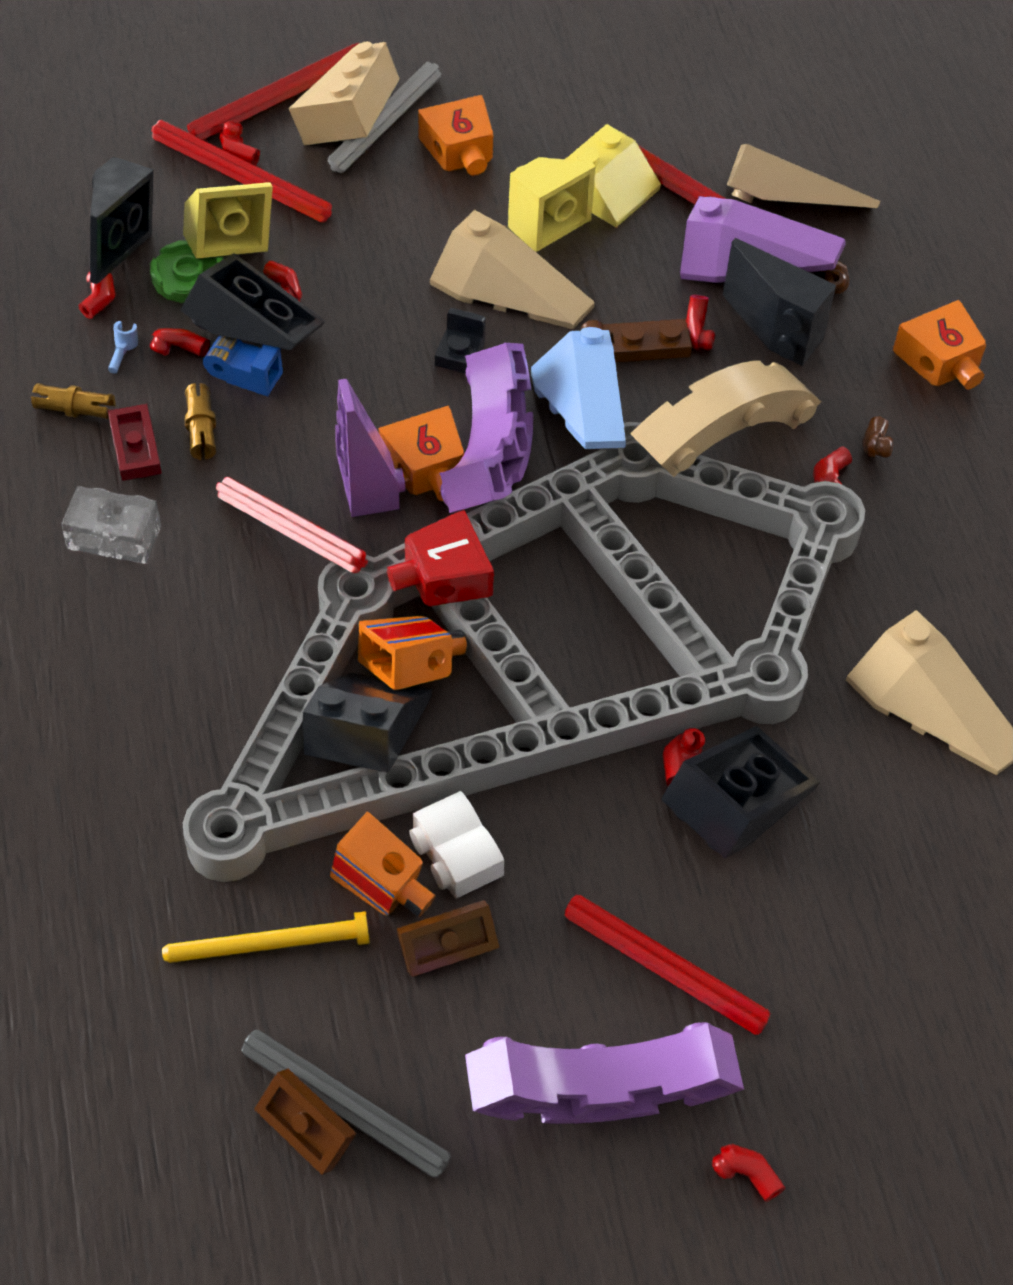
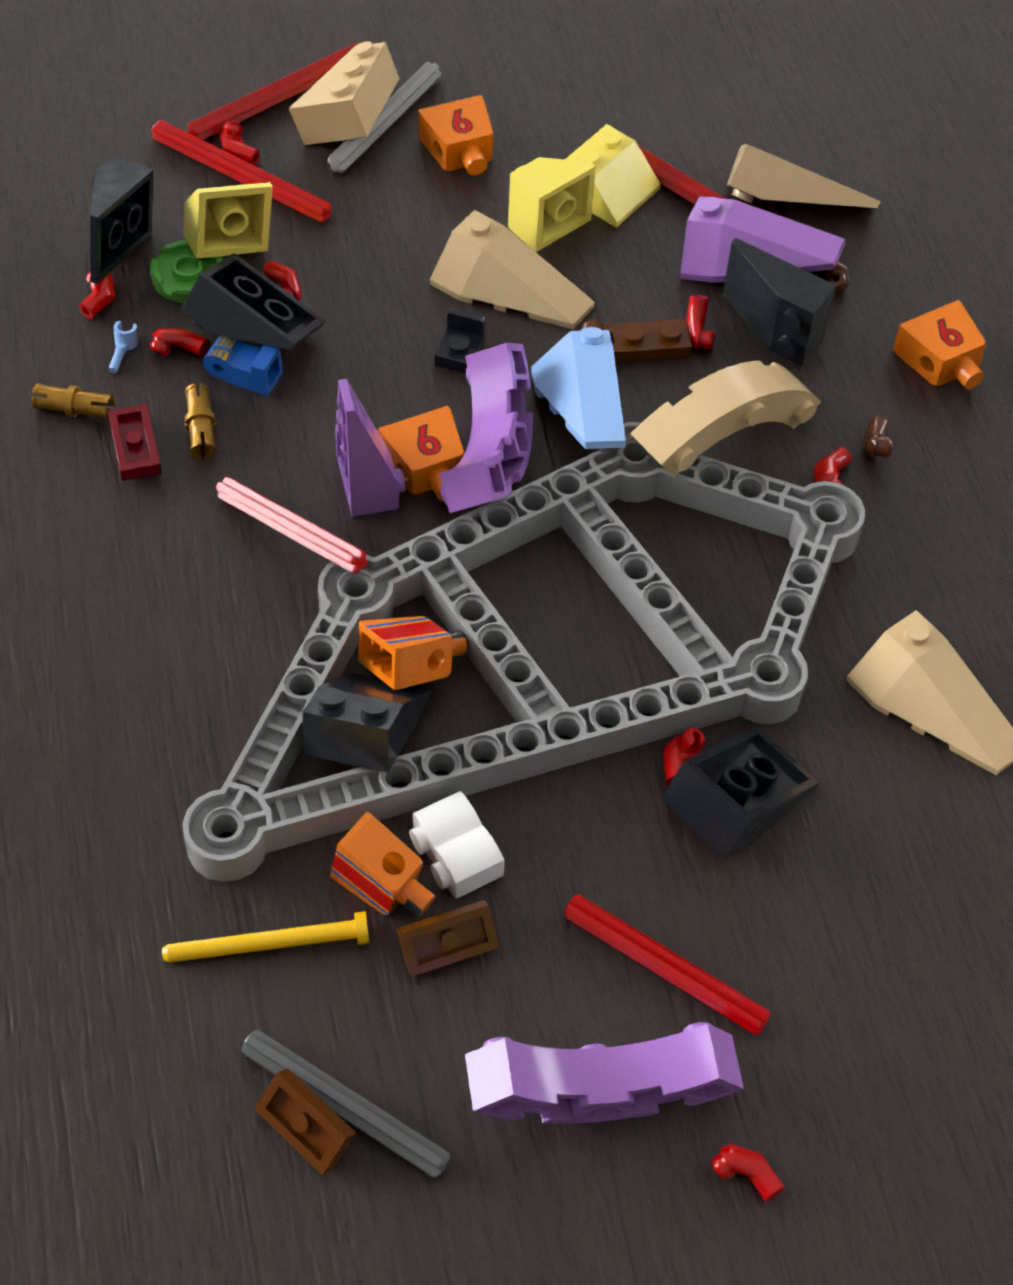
(111, 524): clear brick -> none
(444, 563): red torso -> none

